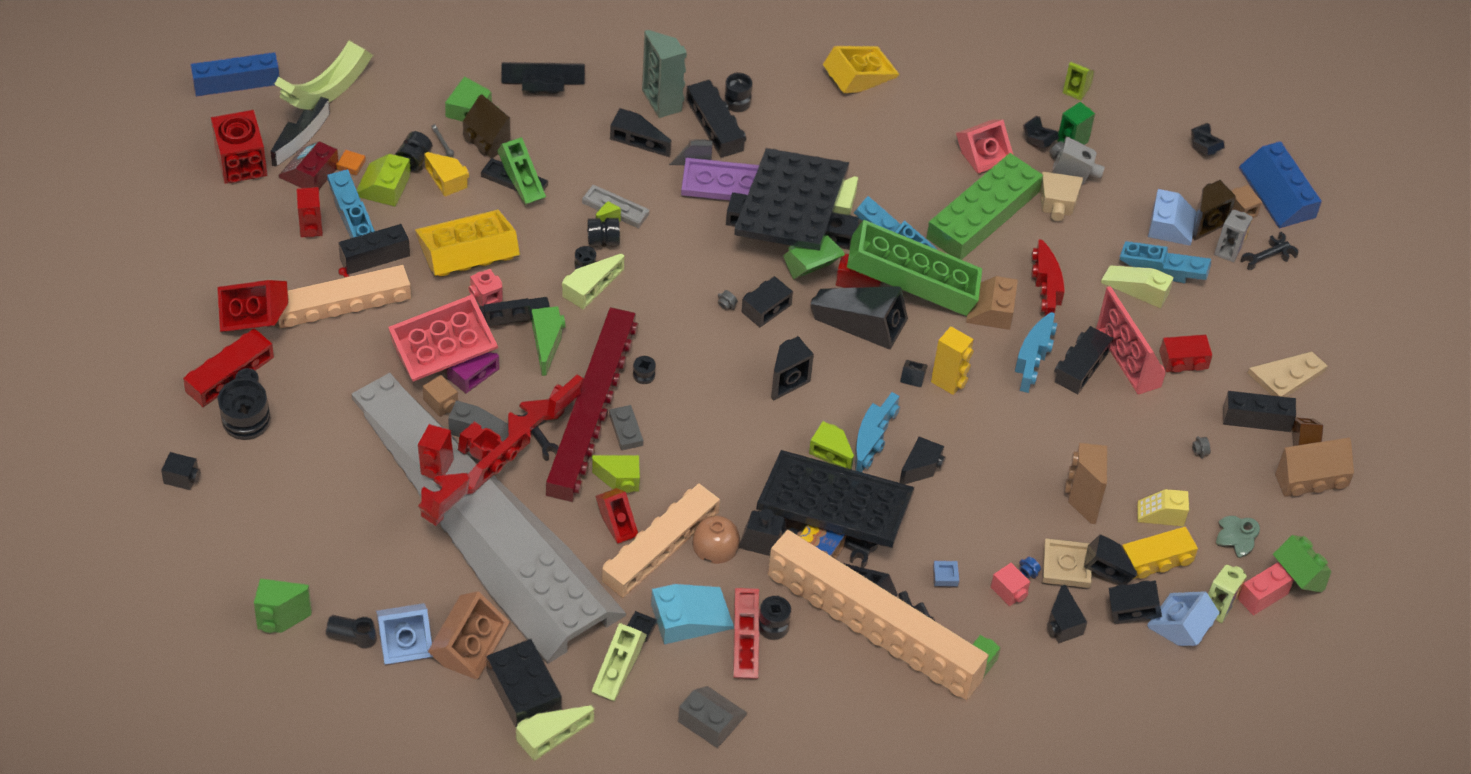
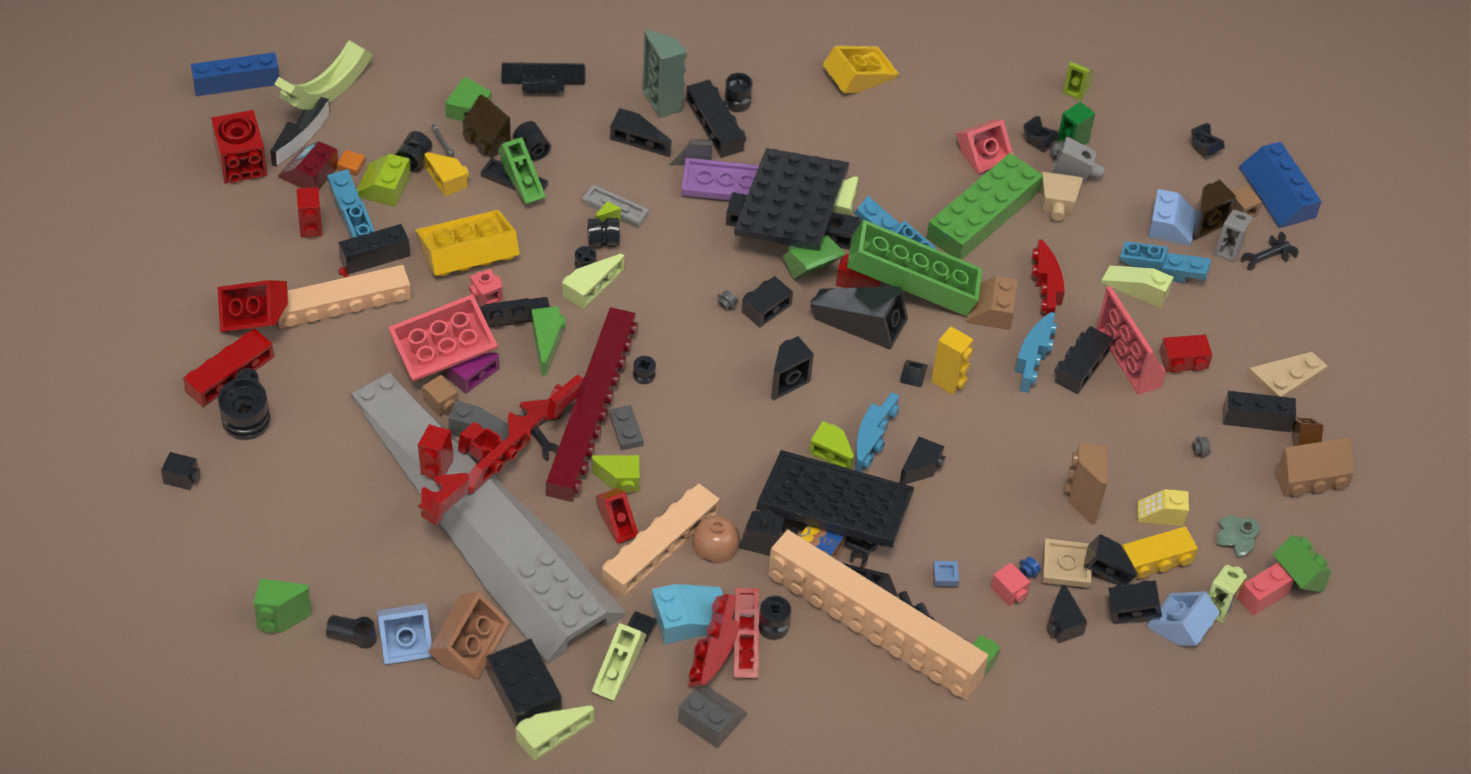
(534, 140): none -> black wheel
(713, 651): none -> red slope

